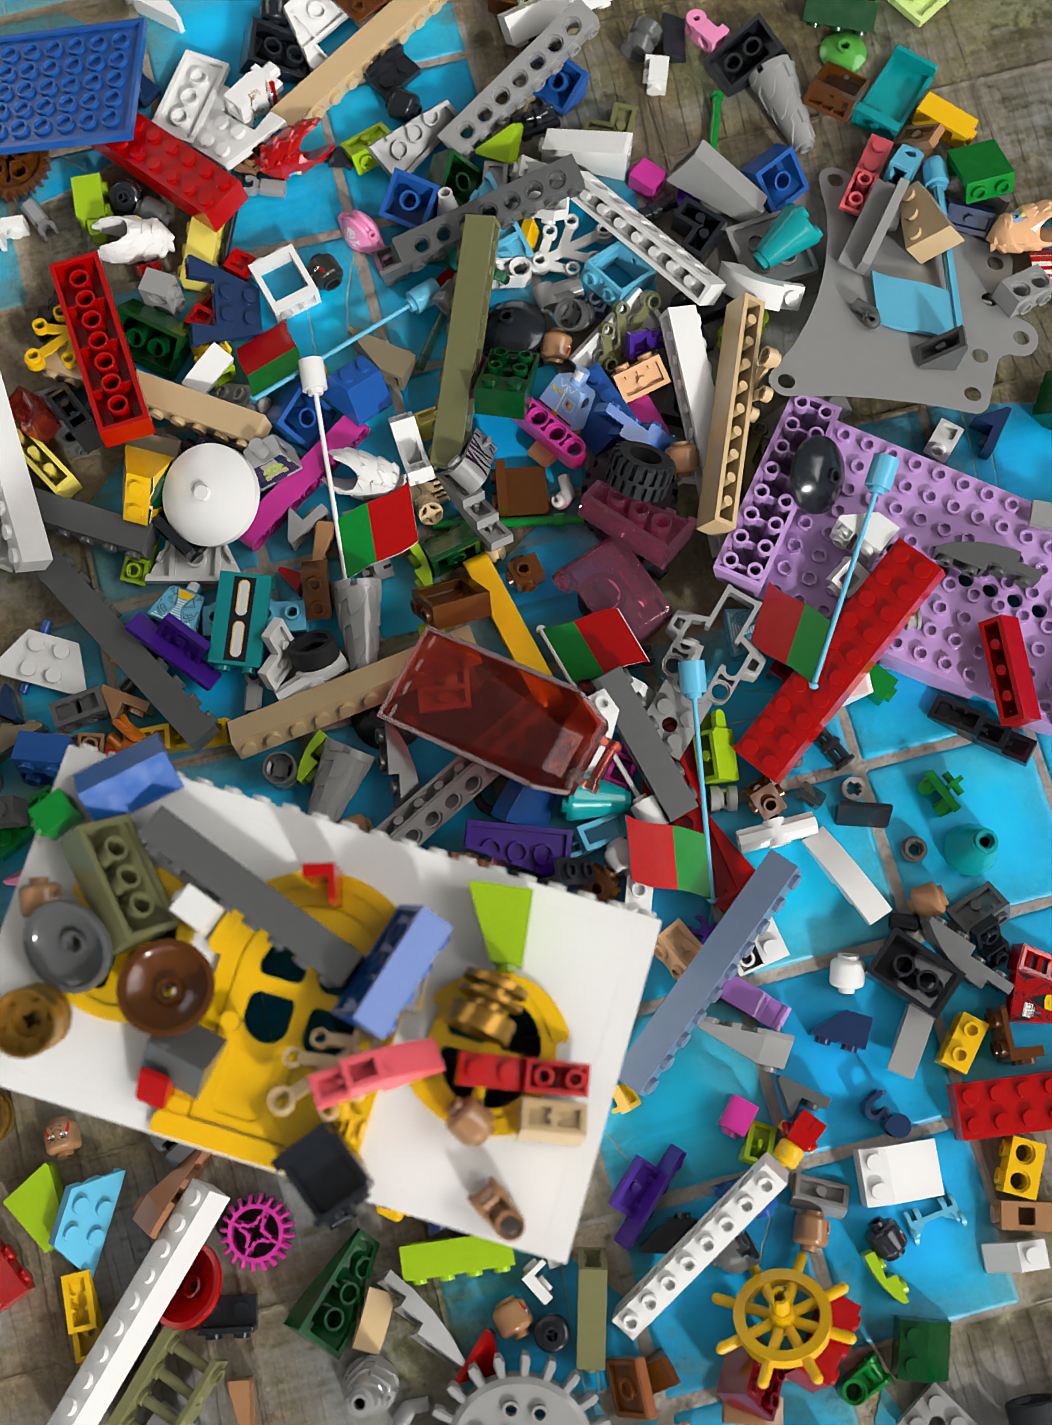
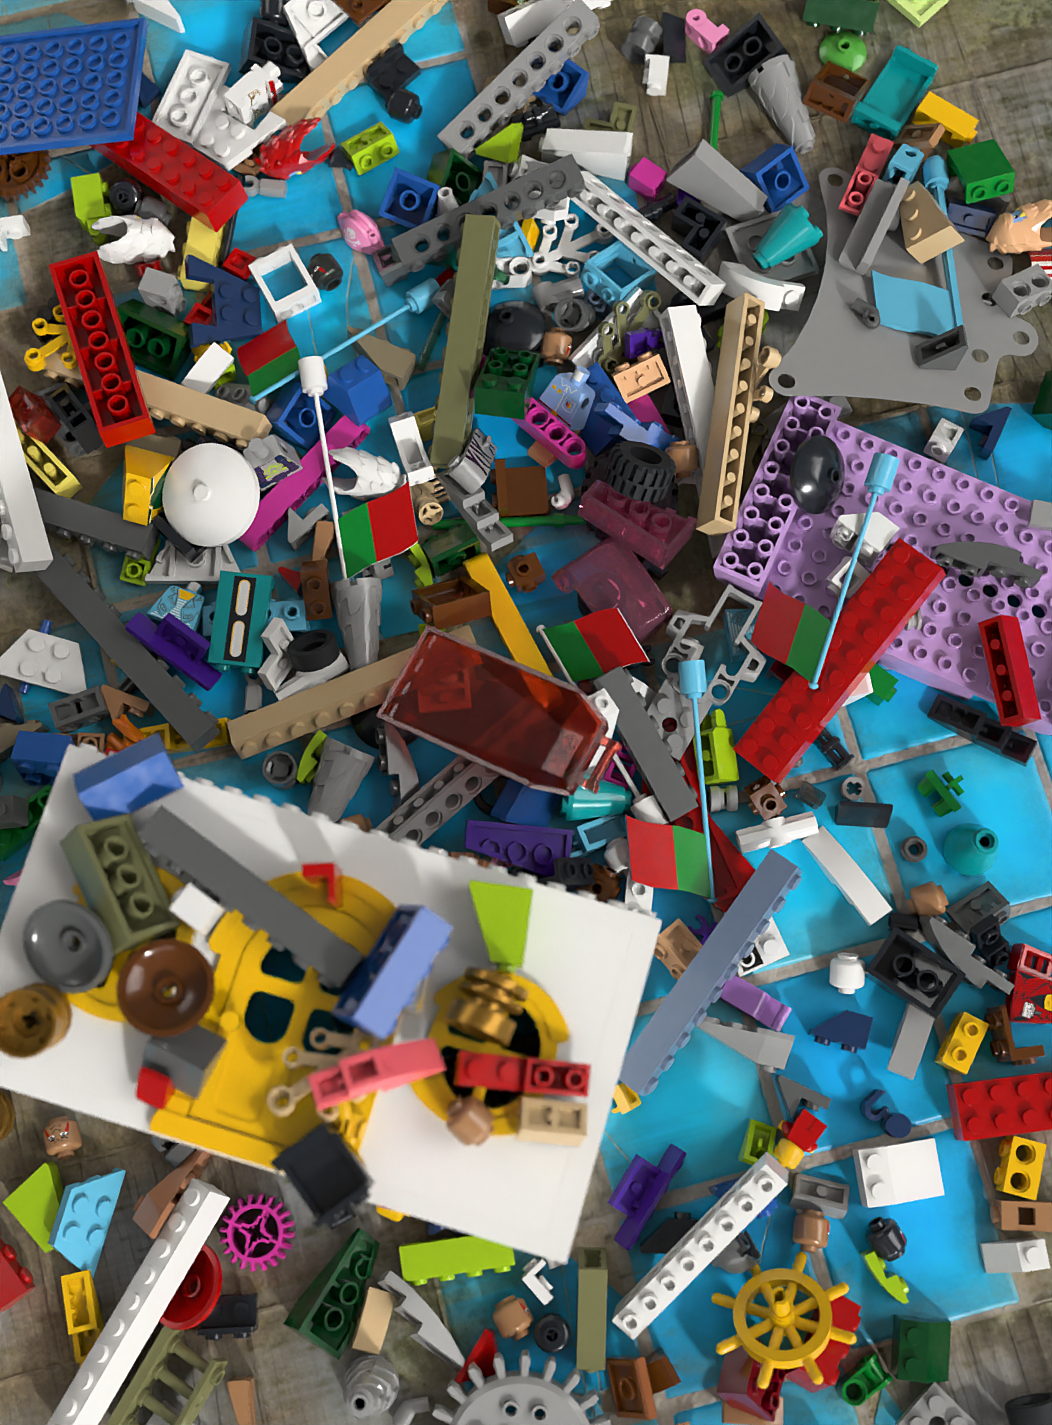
(37, 893): medium nougat head -> none
(38, 218): light grey bar -> none
(55, 815): green brick -> none
(413, 140): light grey wing -> none
(496, 554): tan hinge -> none
(497, 1208): medium nougat piece -> none
(737, 1116): dark pink brick -> none
(917, 1226): medium azure piece -> none

